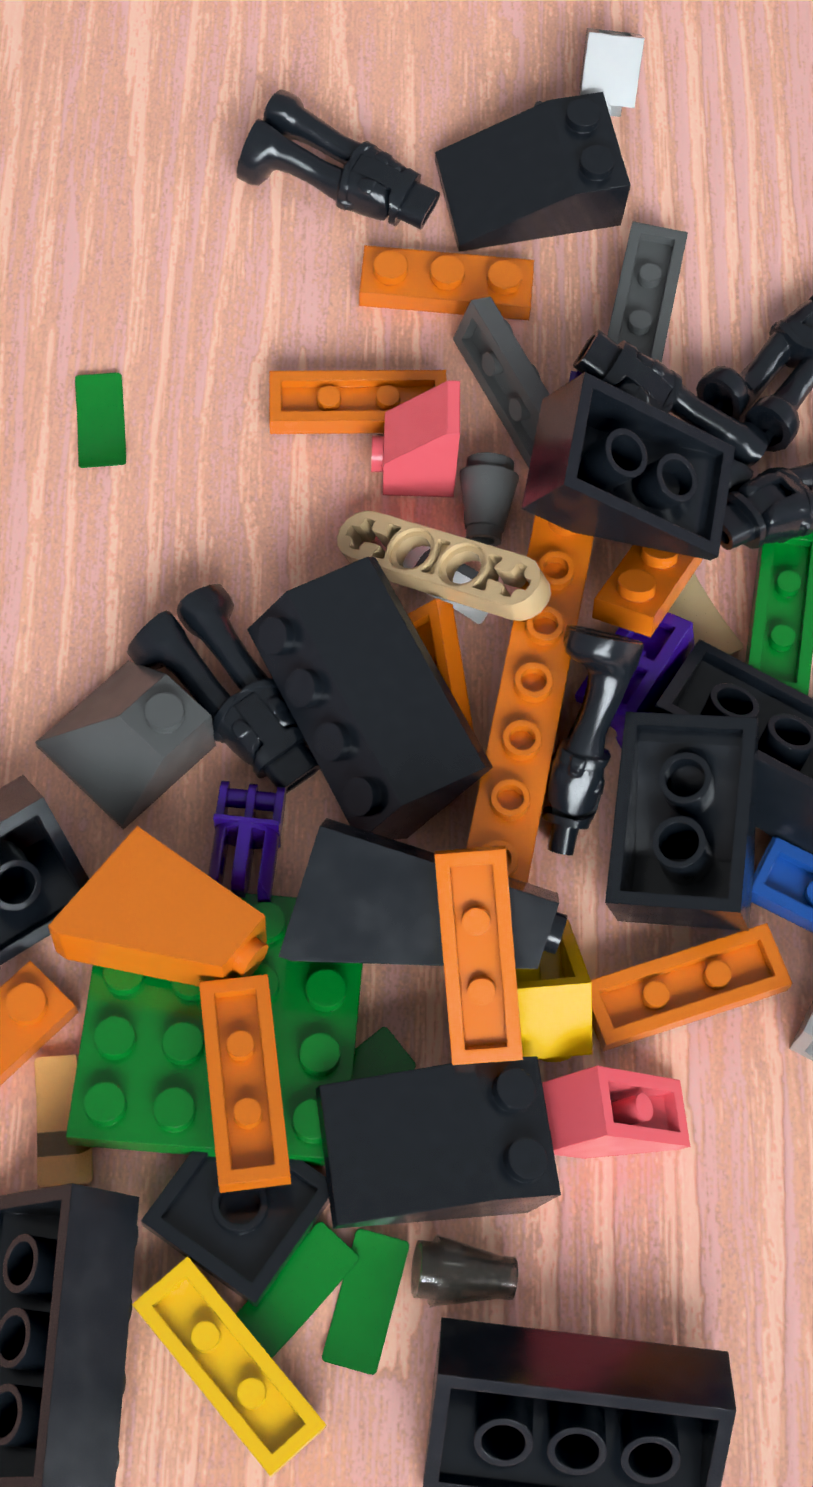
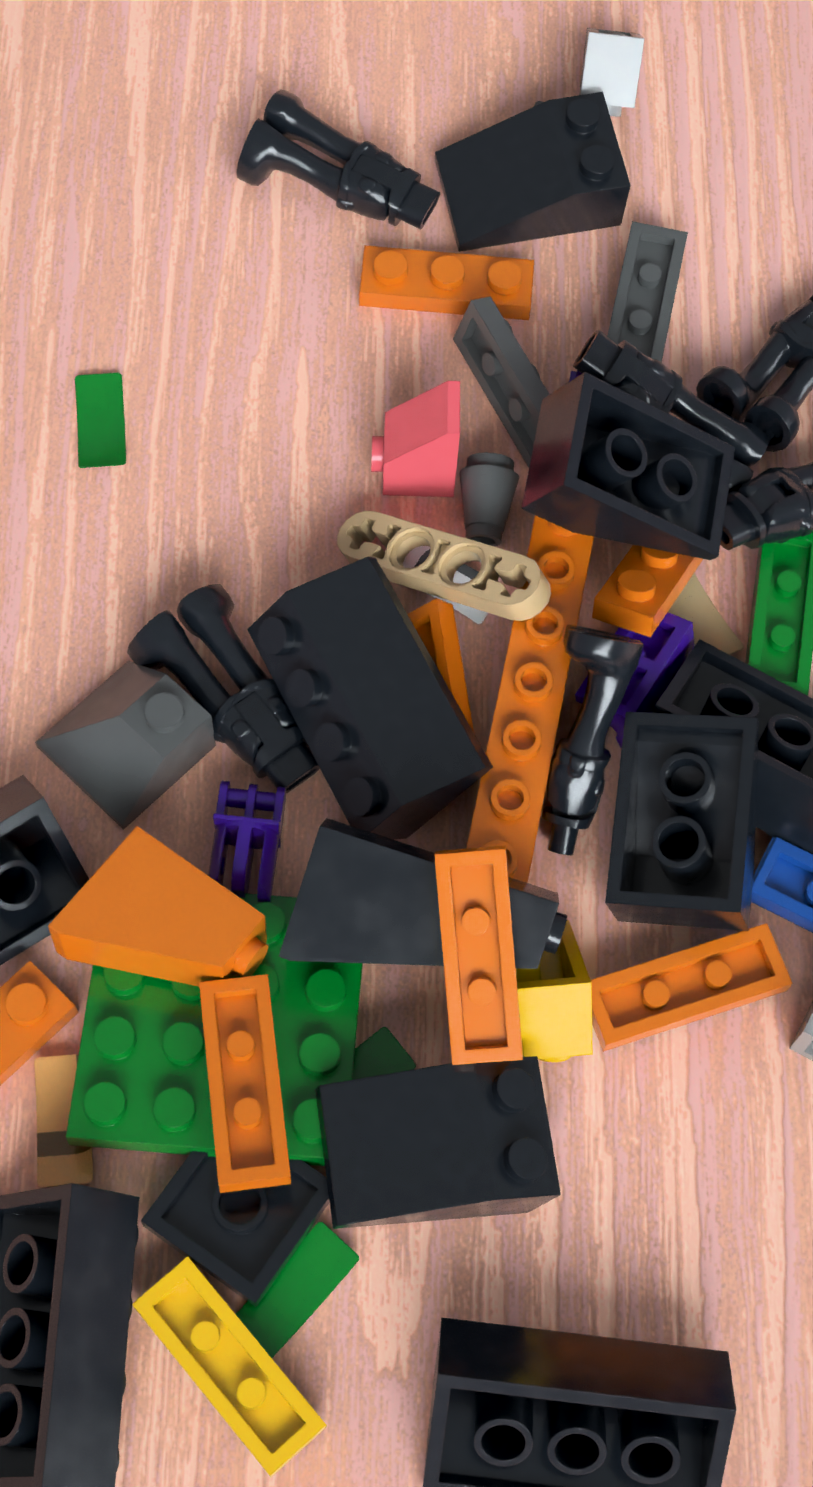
(342, 398): orange plate -> none
(366, 1302): green sticker -> none
(460, 1273): clear smoke cone -> none
(614, 1113): coral slope -> none

